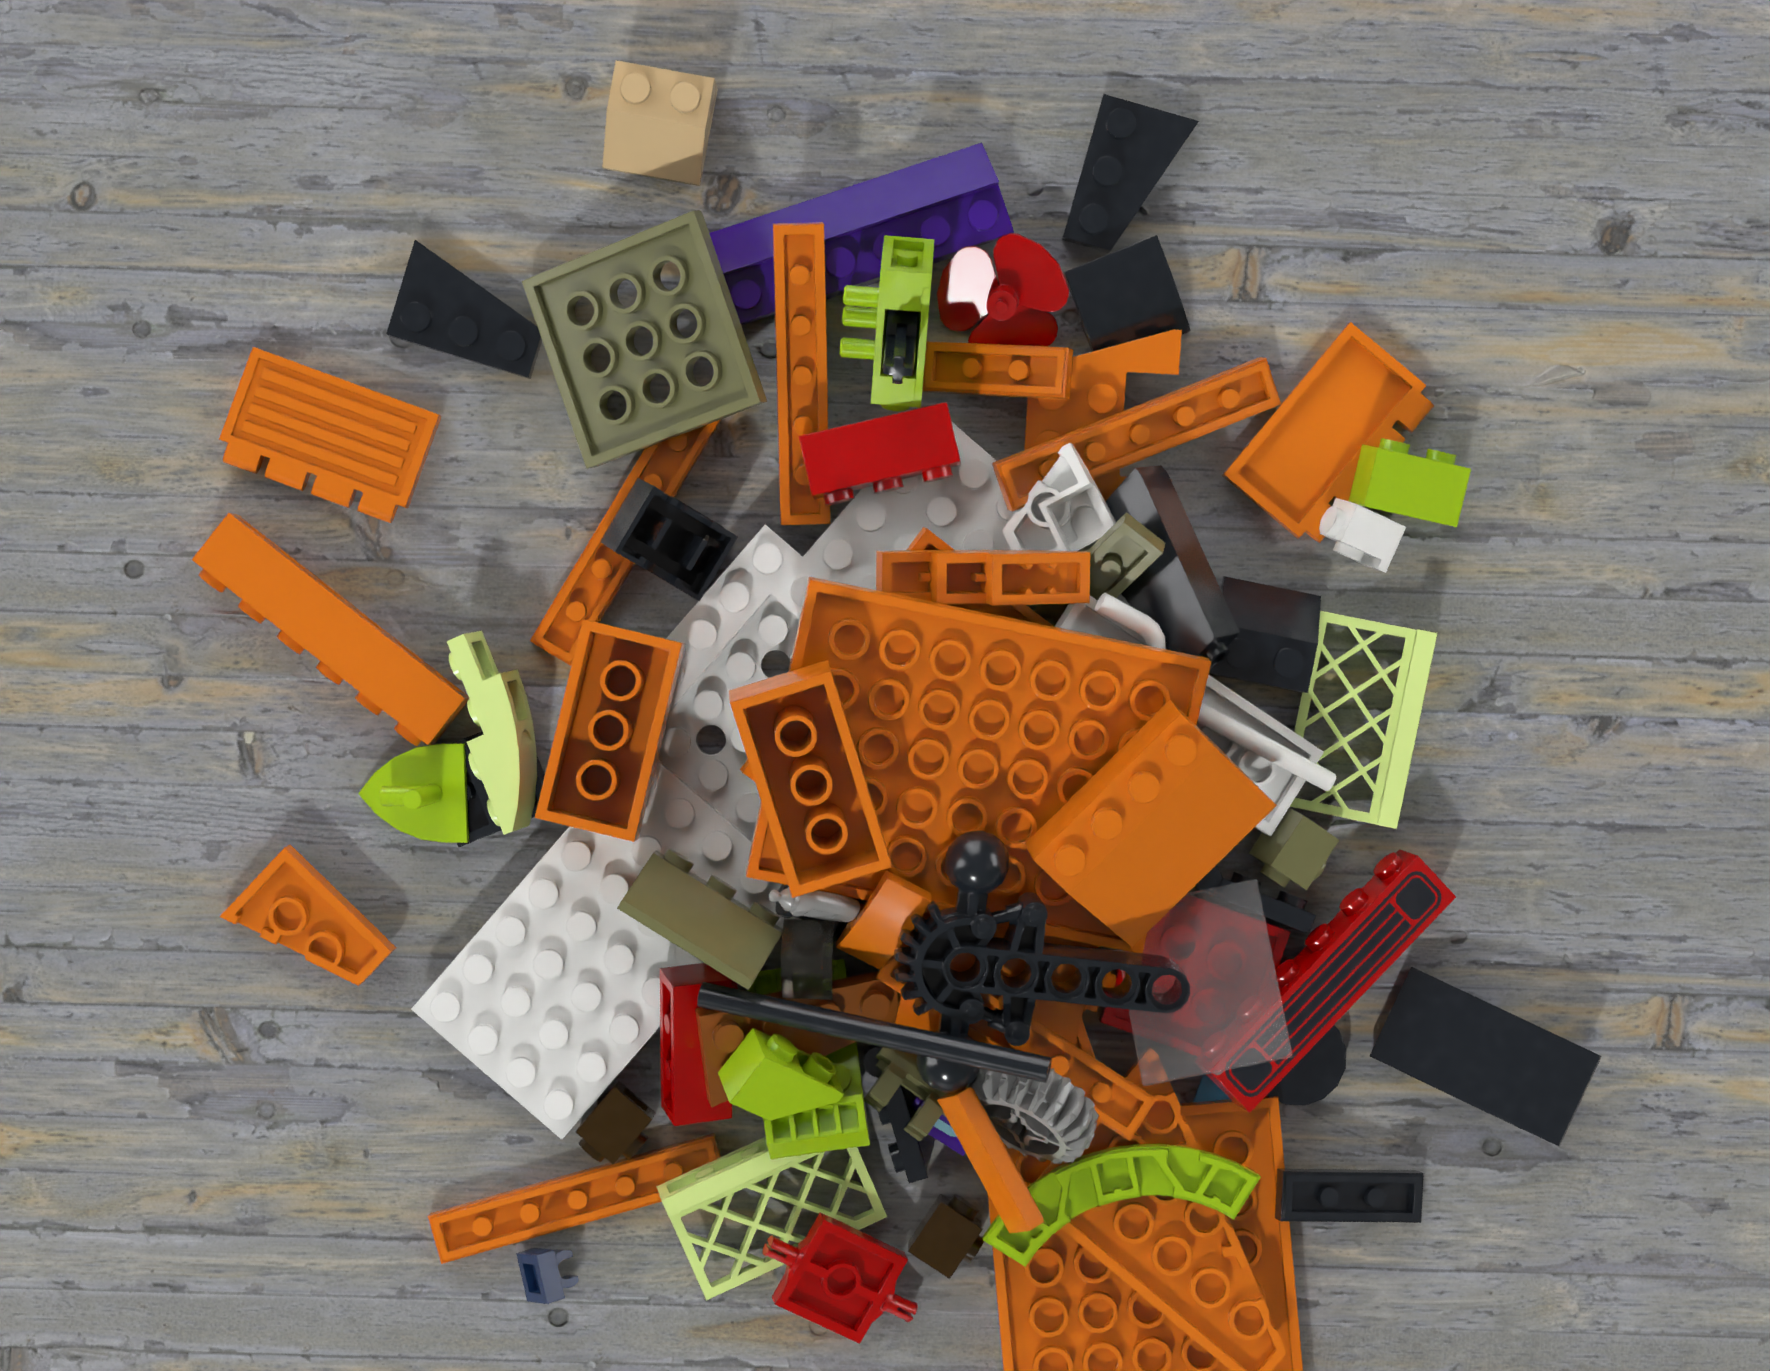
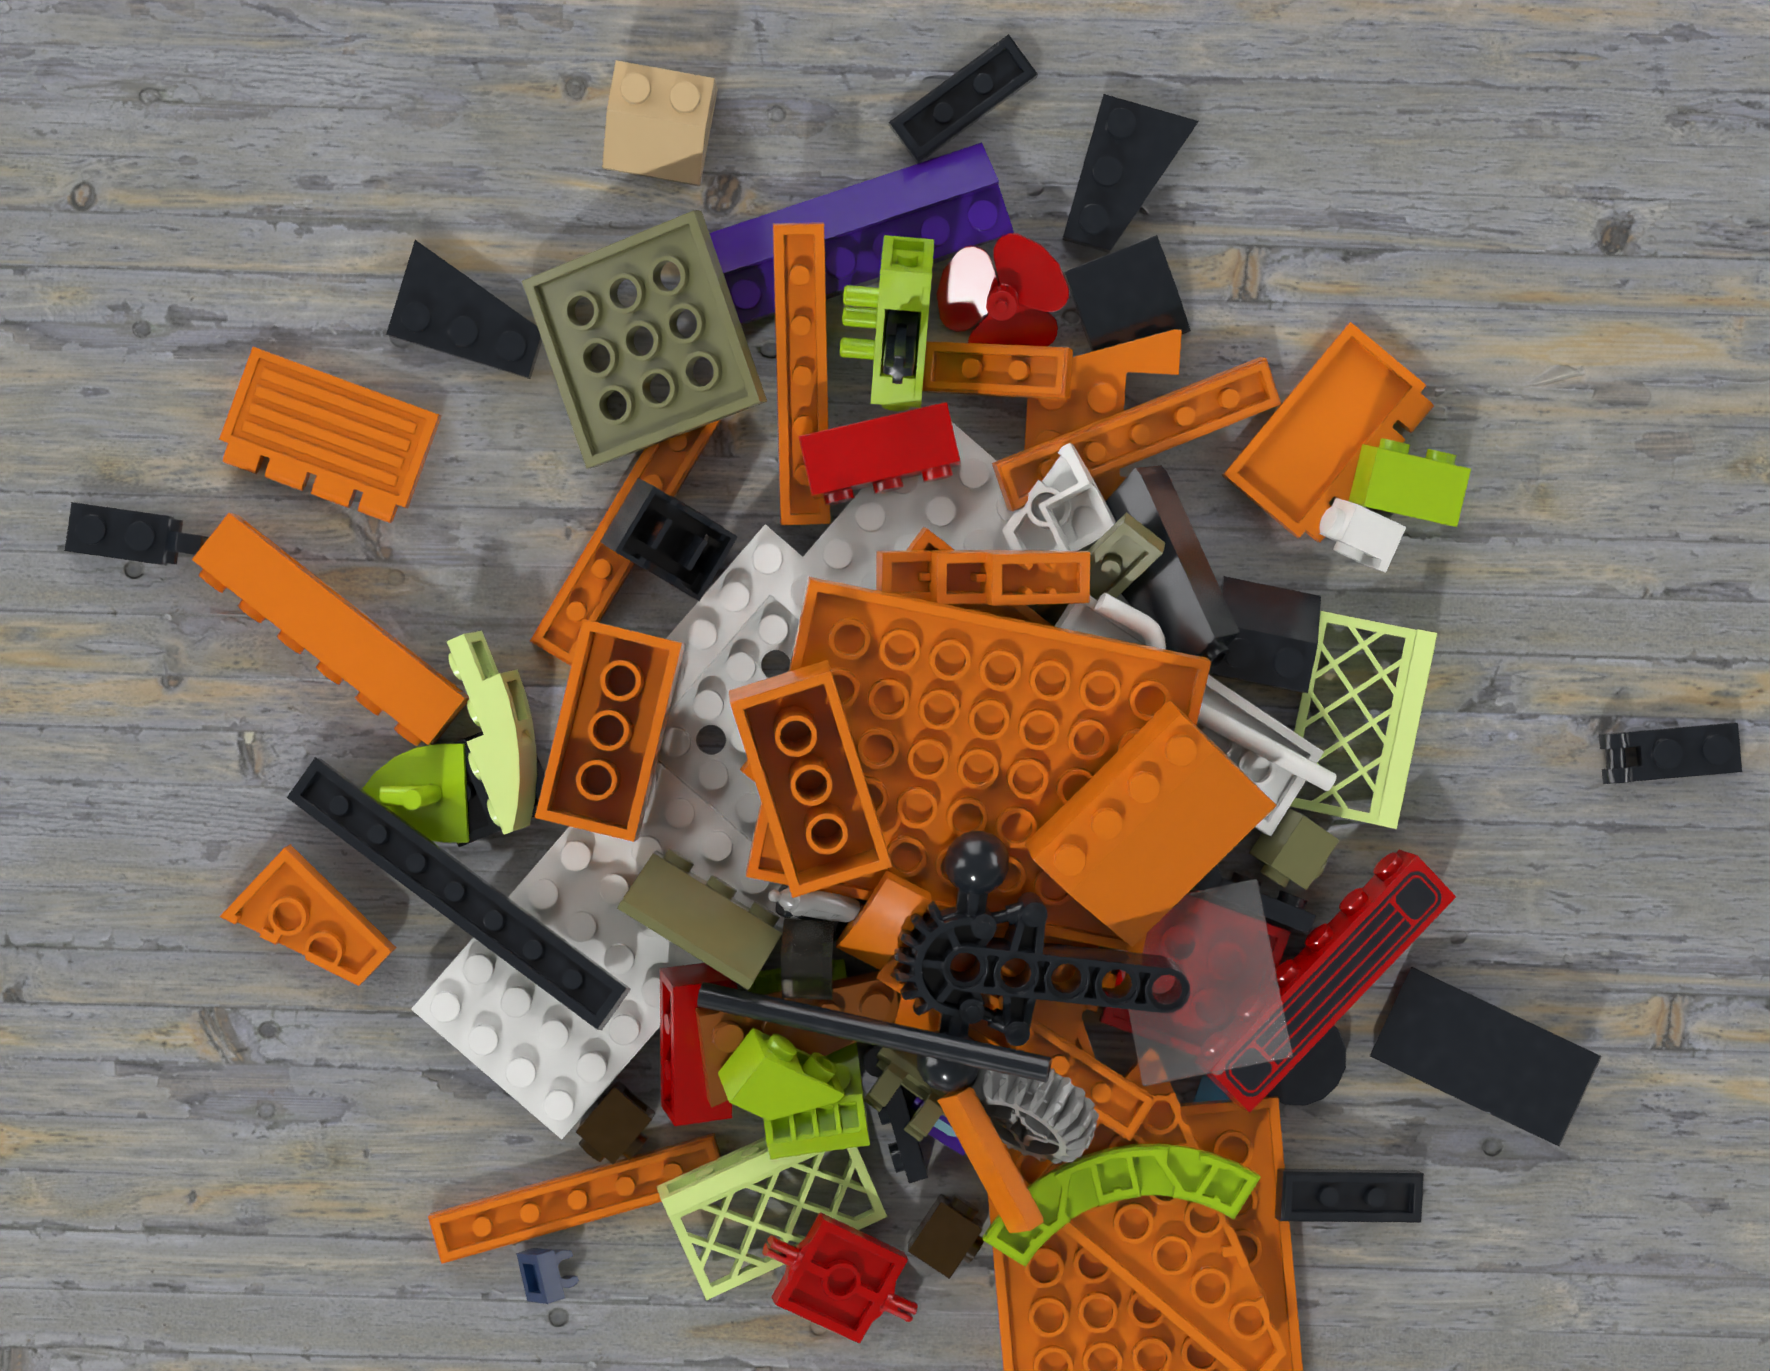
(128, 535): none -> black hinge
(459, 894): none -> black plate
(963, 99): none -> black tile
(1672, 752): none -> black plate

